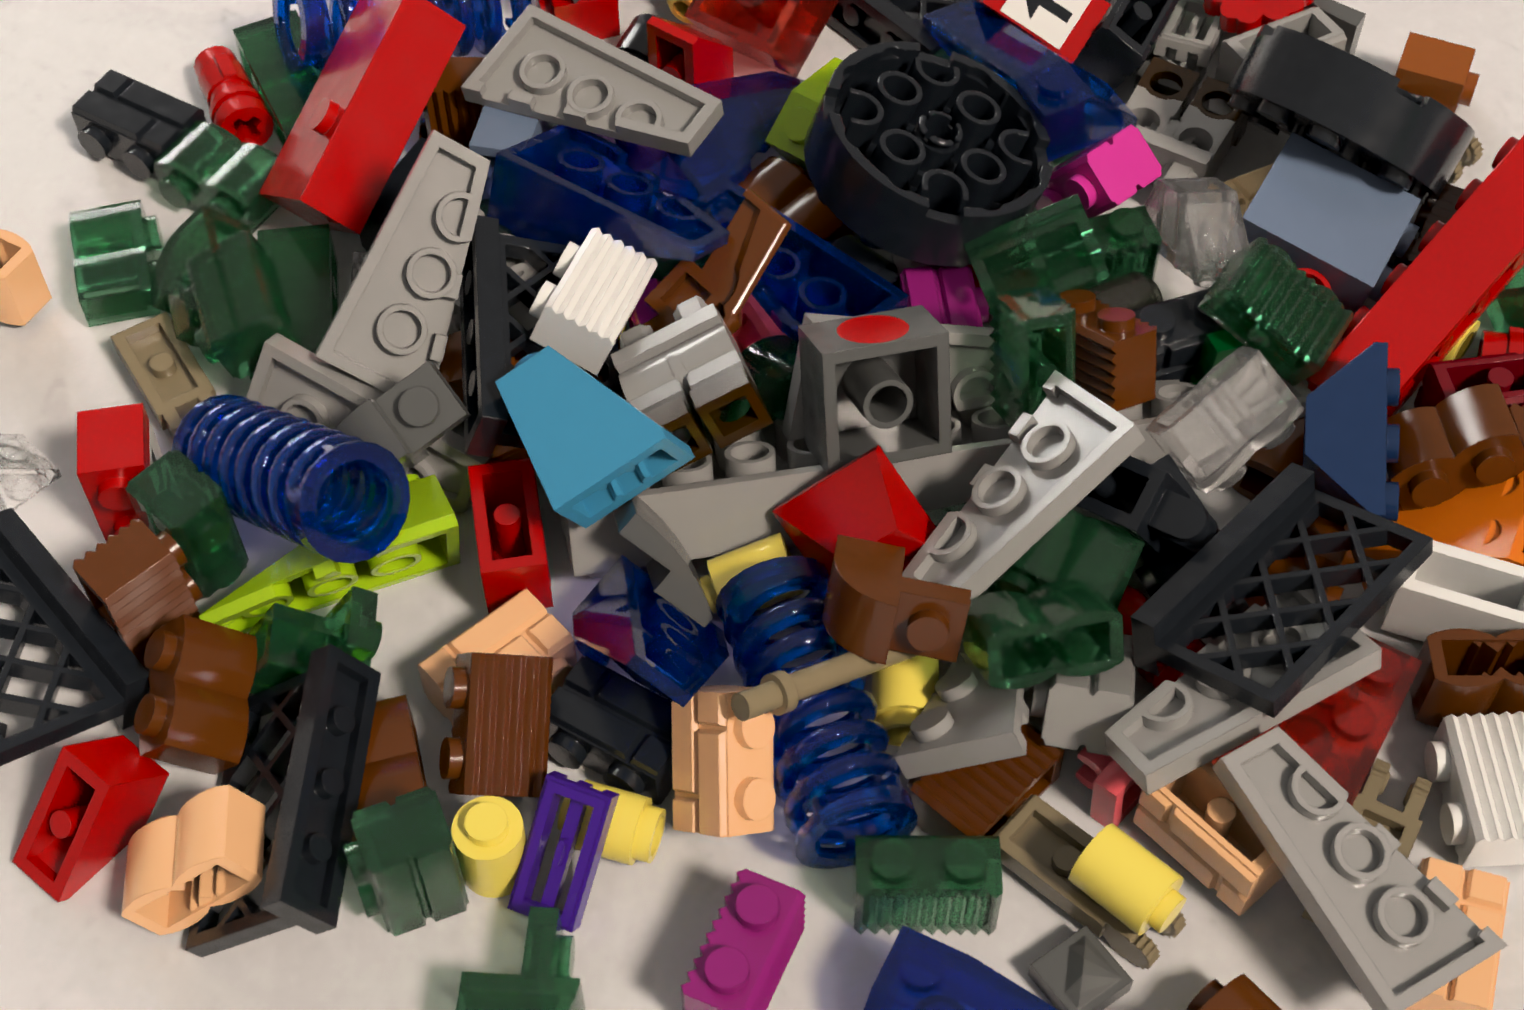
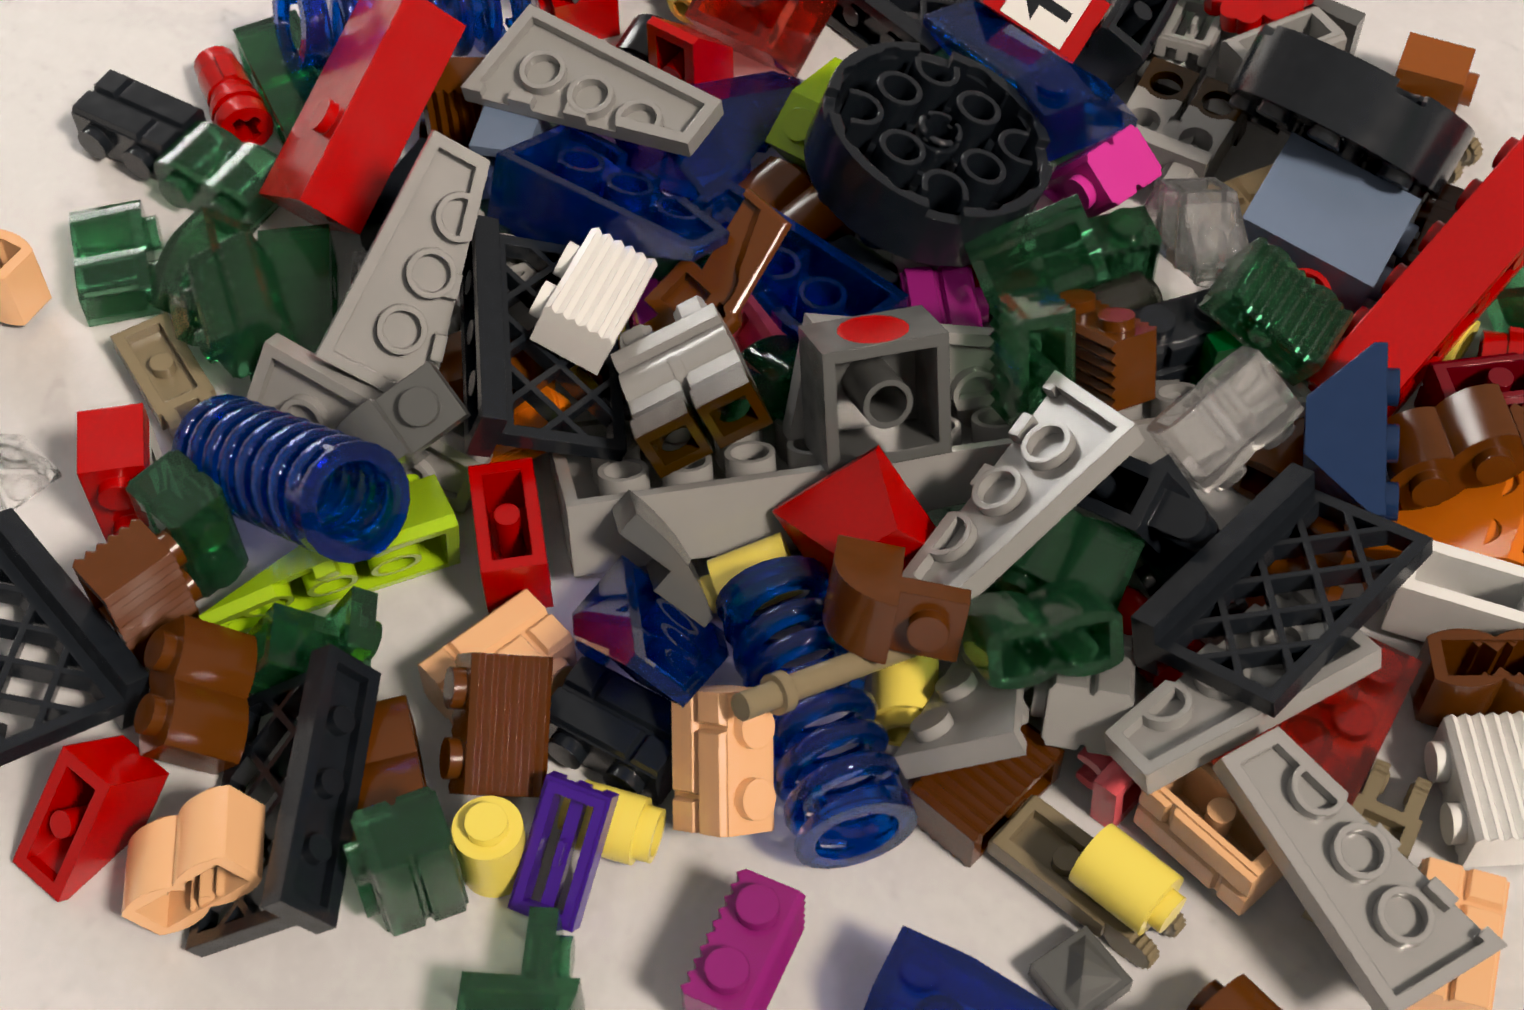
(585, 438): dark azure slope -> none
(926, 883): clear green brick -> none

